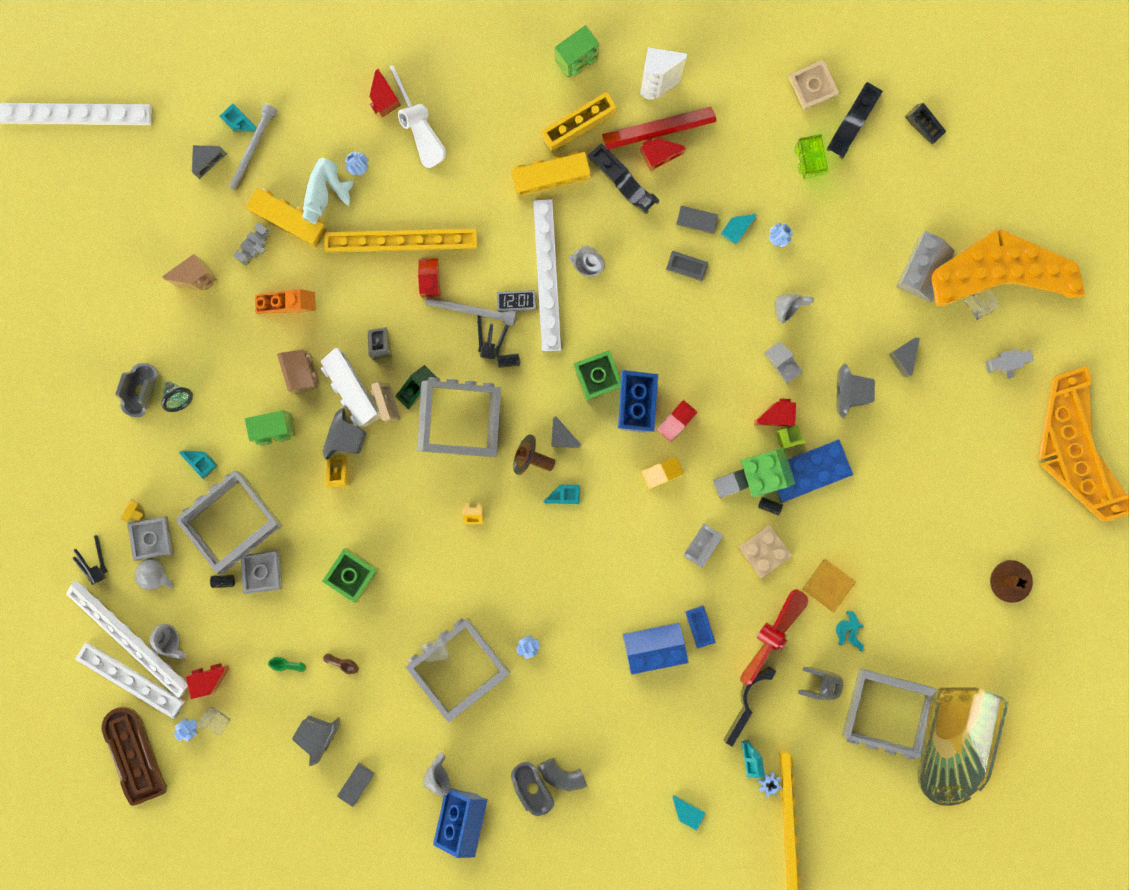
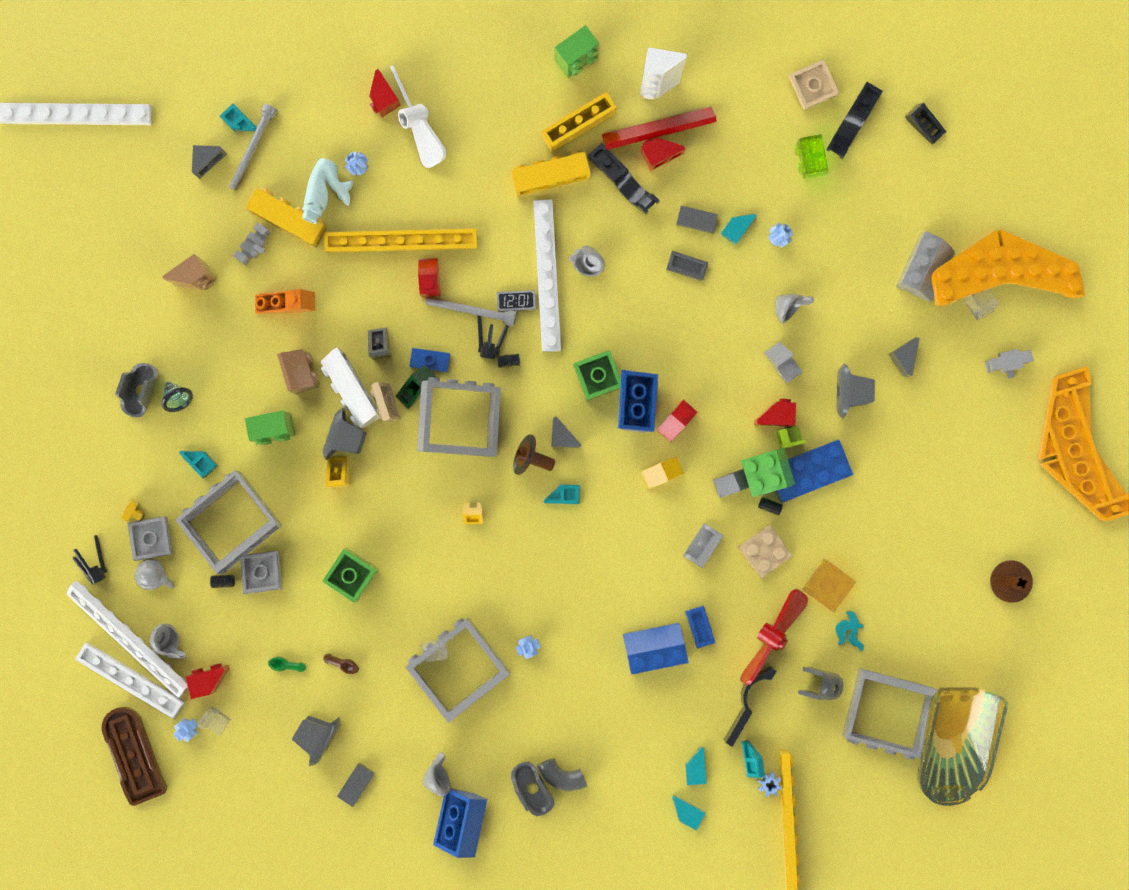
(431, 359): none -> blue plate
(696, 769): none -> teal tile

